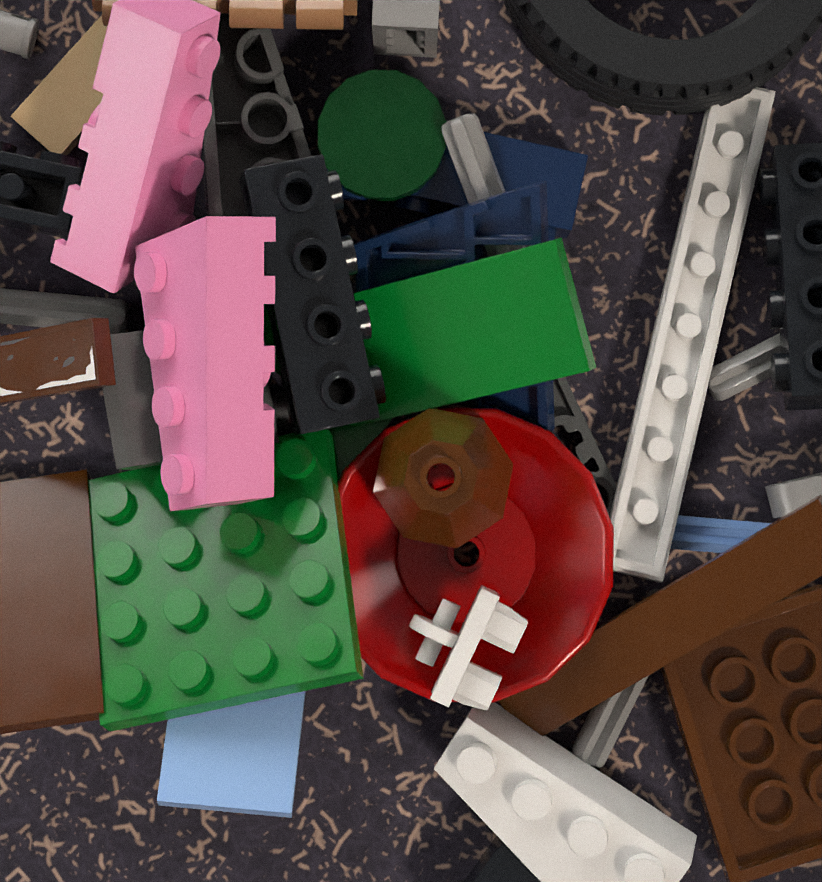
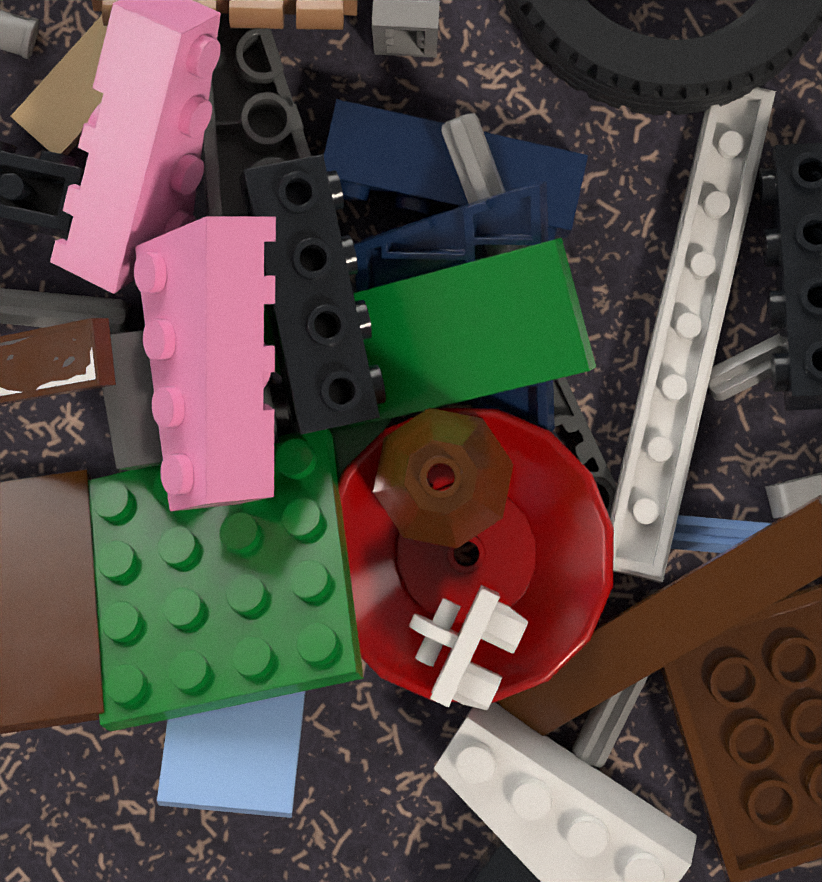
(382, 134): dark green tile -> none

